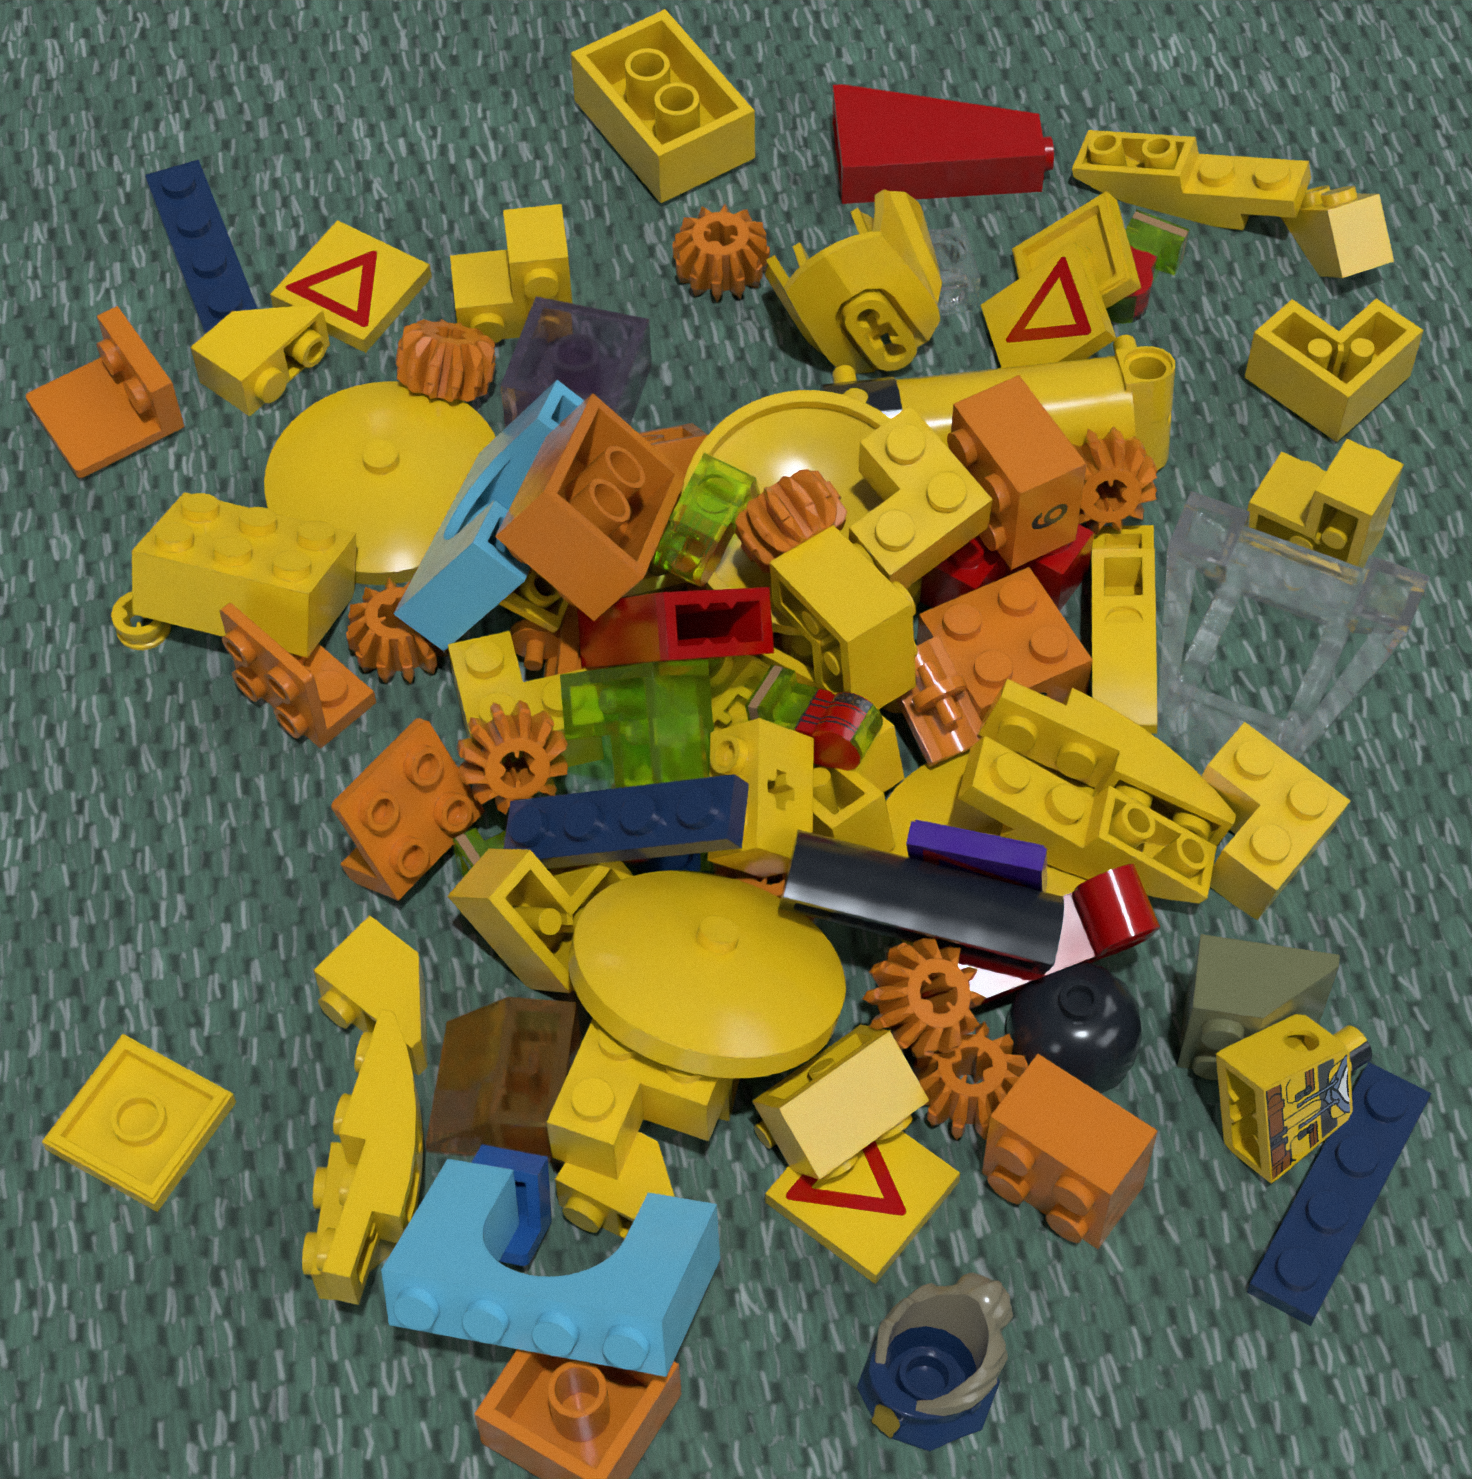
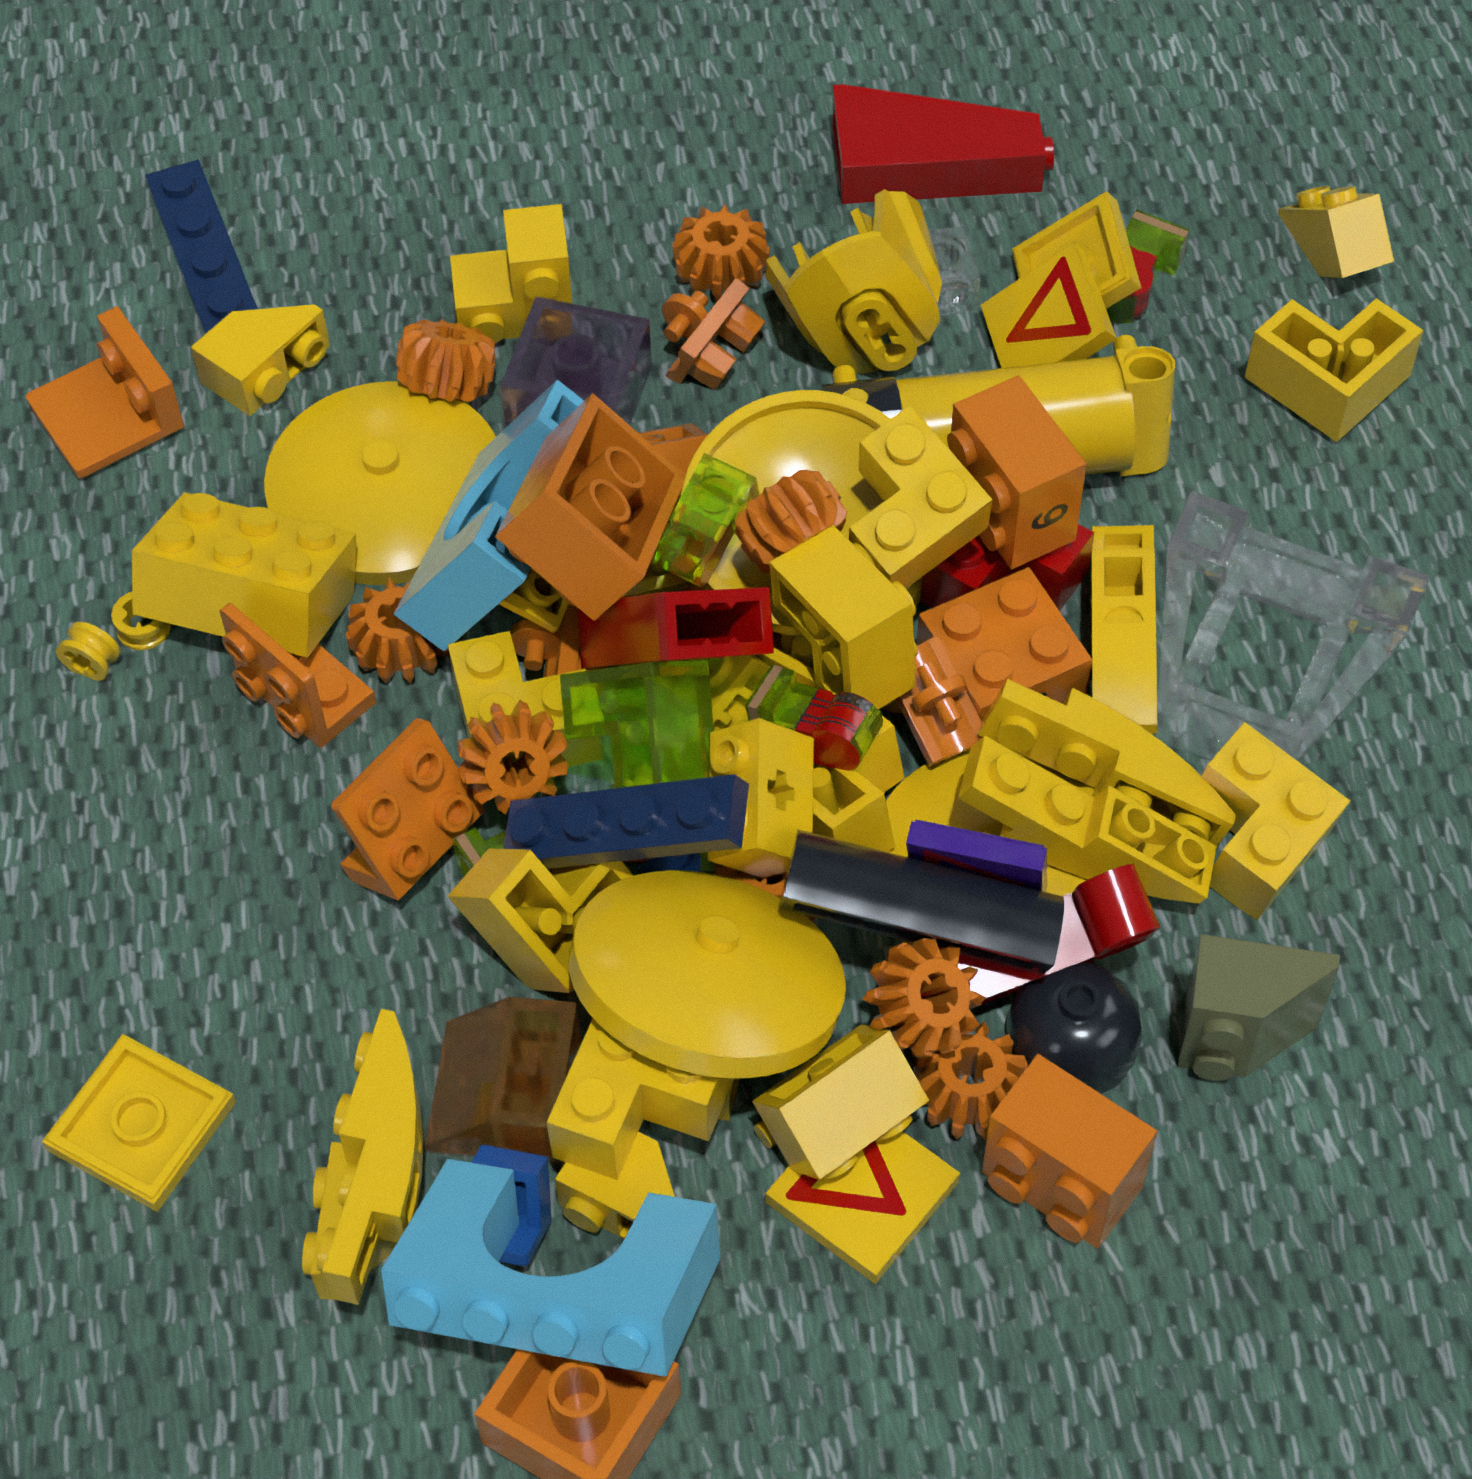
(88, 651): none -> yellow bush
(355, 282): yellow tile -> none
(372, 974): yellow slope -> none
(663, 105): yellow brick -> none
(727, 318): none -> orange hips
(938, 1362): piece -> none
(1115, 480): orange gear -> none
(1176, 180): yellow slope -> none
(1287, 1091): yellow torso -> none
(1330, 510): yellow brick -> none
(1338, 1195): dark blue plate -> none

